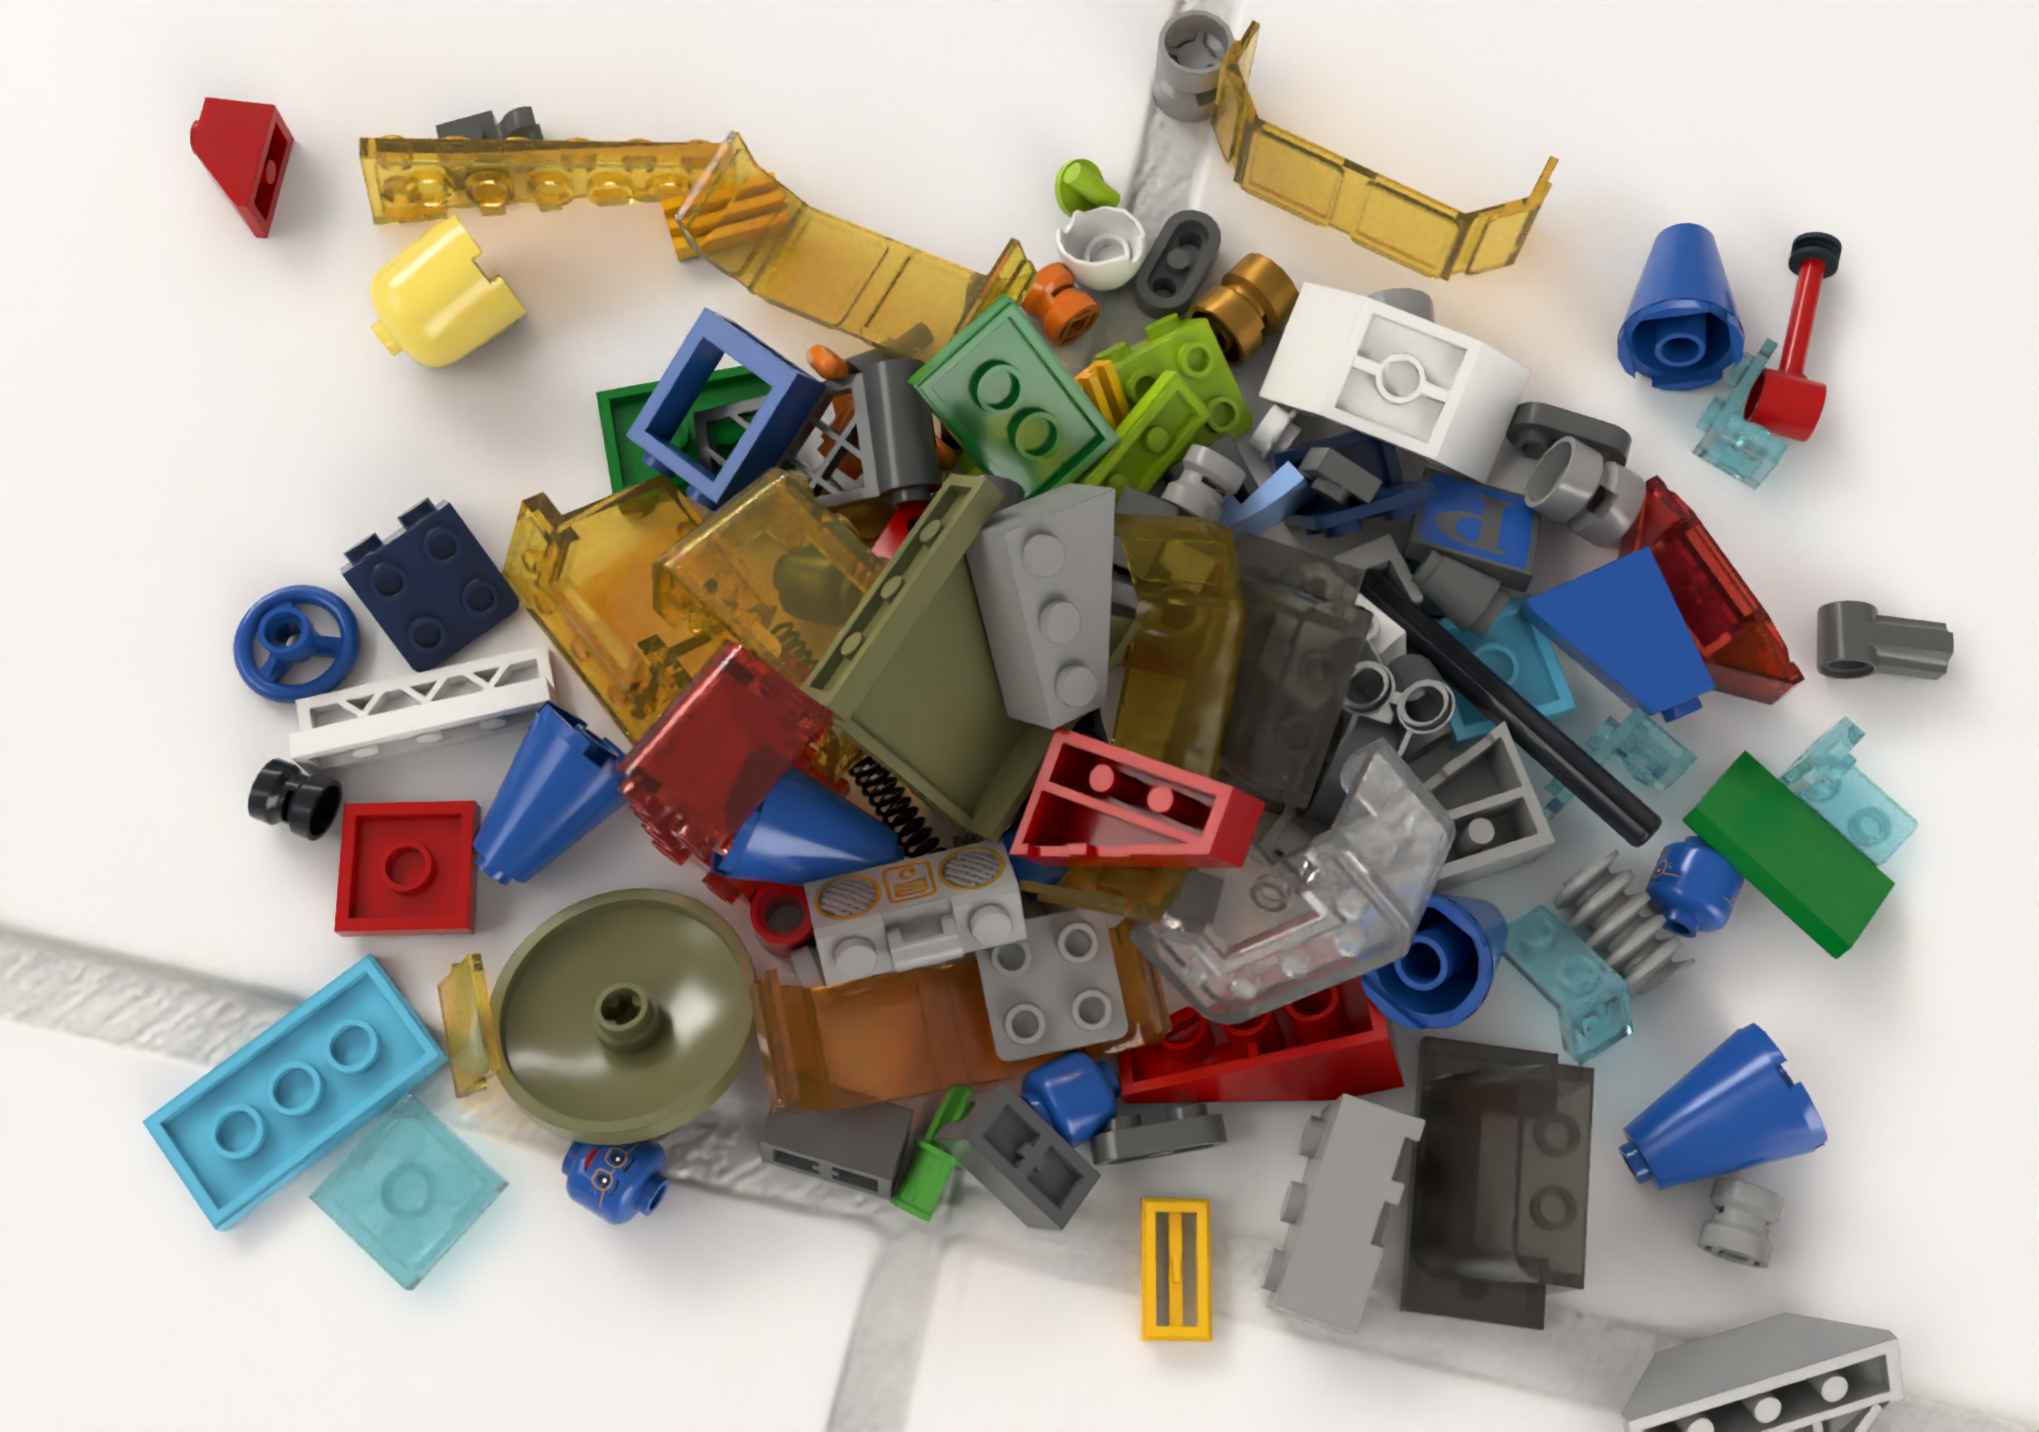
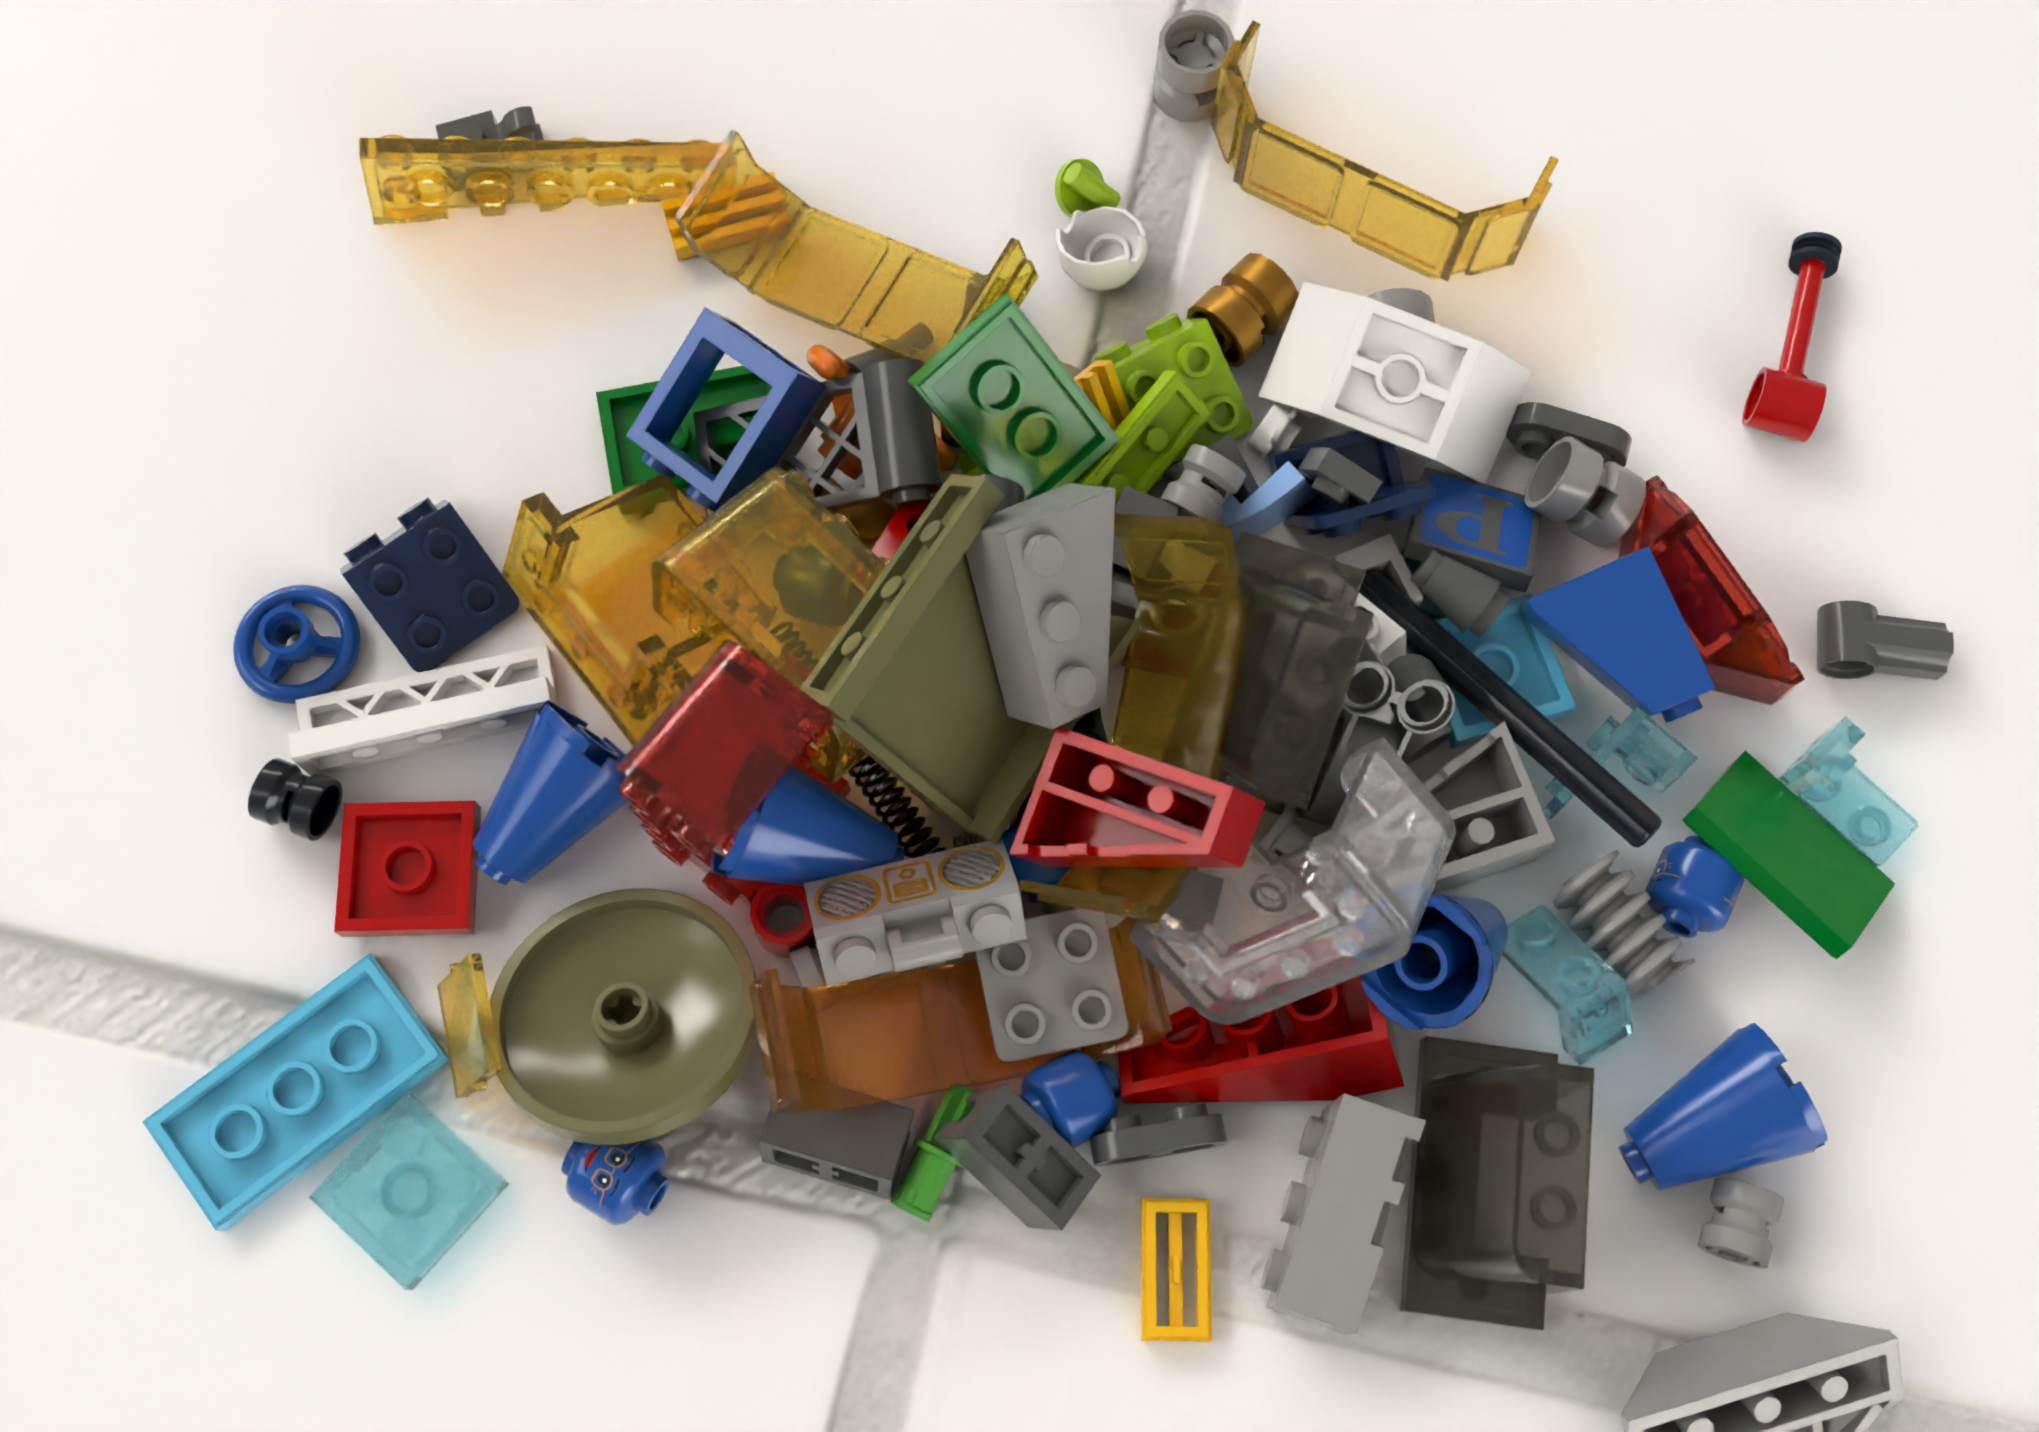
(245, 155): red slope -> none
(439, 300): light yellow cylinder -> none
(1060, 305): orange wheel -> none
(1175, 269): dark grey plate -> none
(1682, 314): blue cone -> none
(1731, 443): clear light blue bracket -> none

